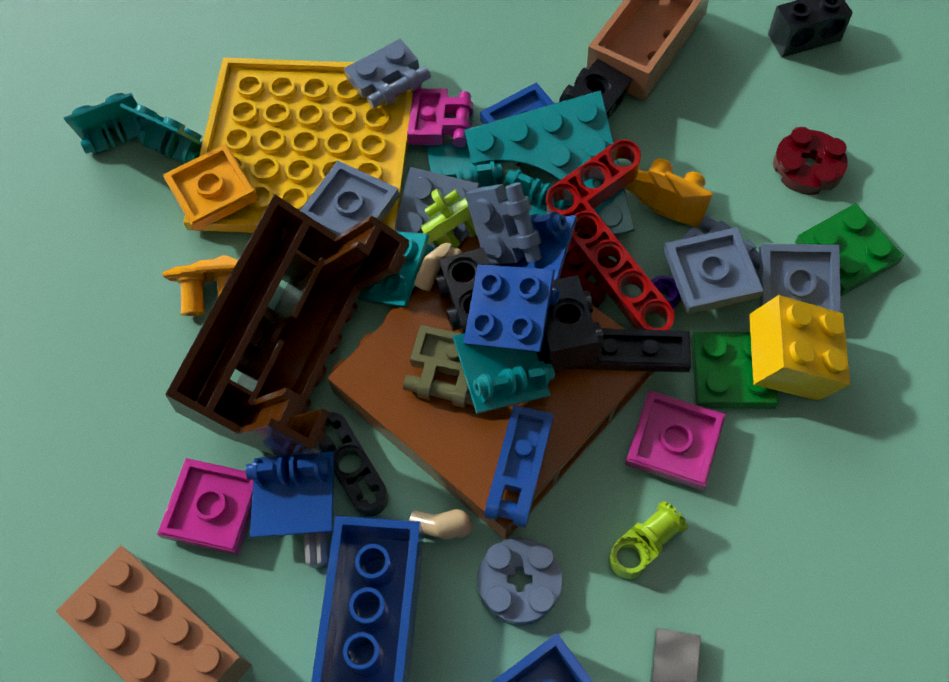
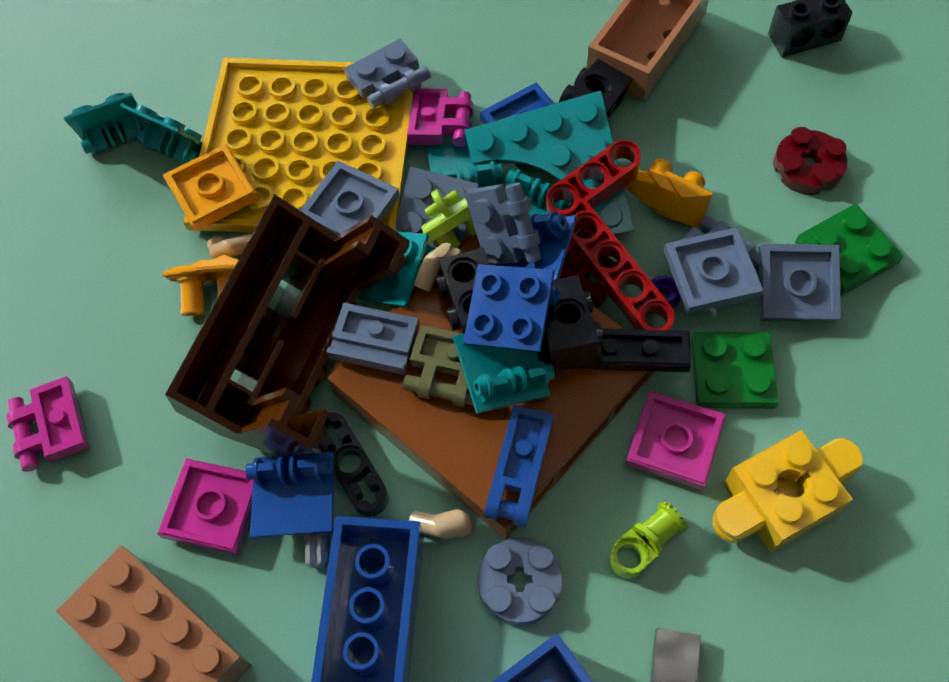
(57, 419): none -> dark pink plate
(230, 247): none -> tan arm
(373, 338): none -> sand blue plate
(786, 490): none -> yellow brick
(799, 348): yellow brick -> none

